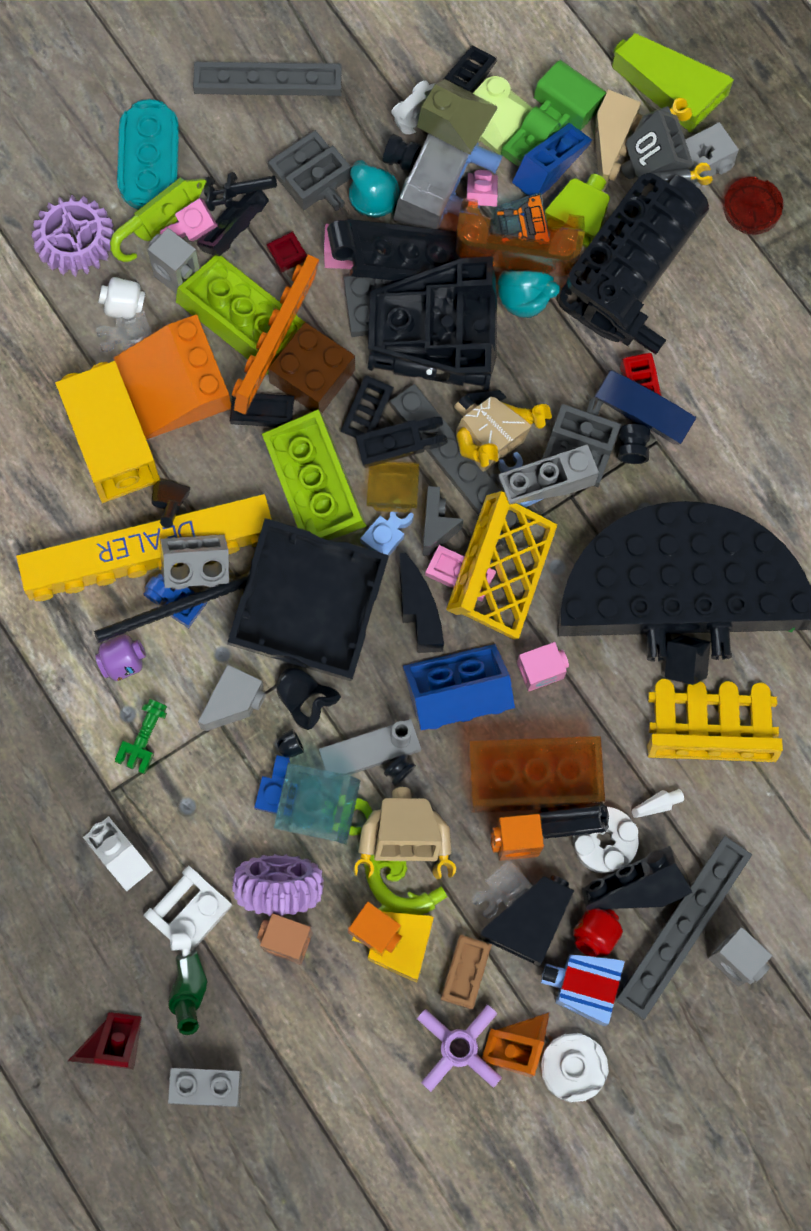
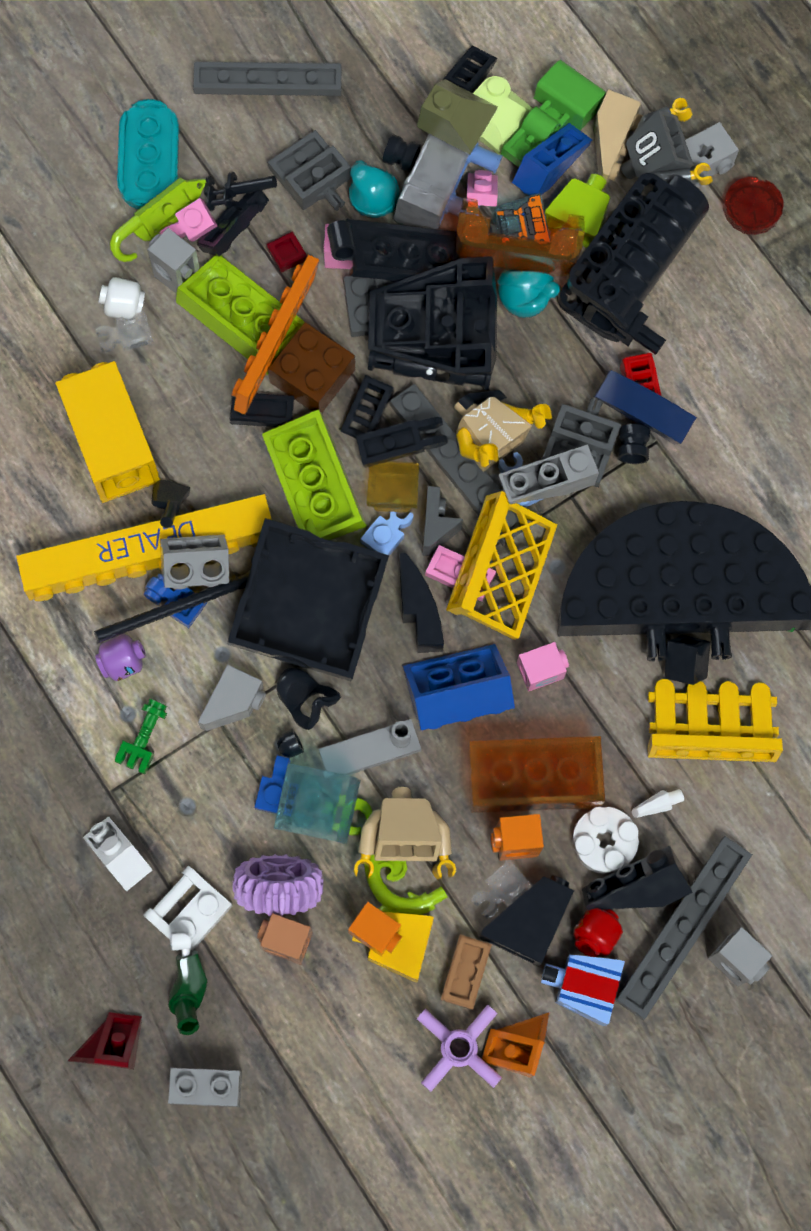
(52, 243): lavender gear -> none
(173, 378): orange slope -> none
(399, 769): black bush -> none
(408, 111): white plate -> none
(574, 820): black axle -> none
(574, 1067): white tile -> none
(669, 75): lime slope -> none

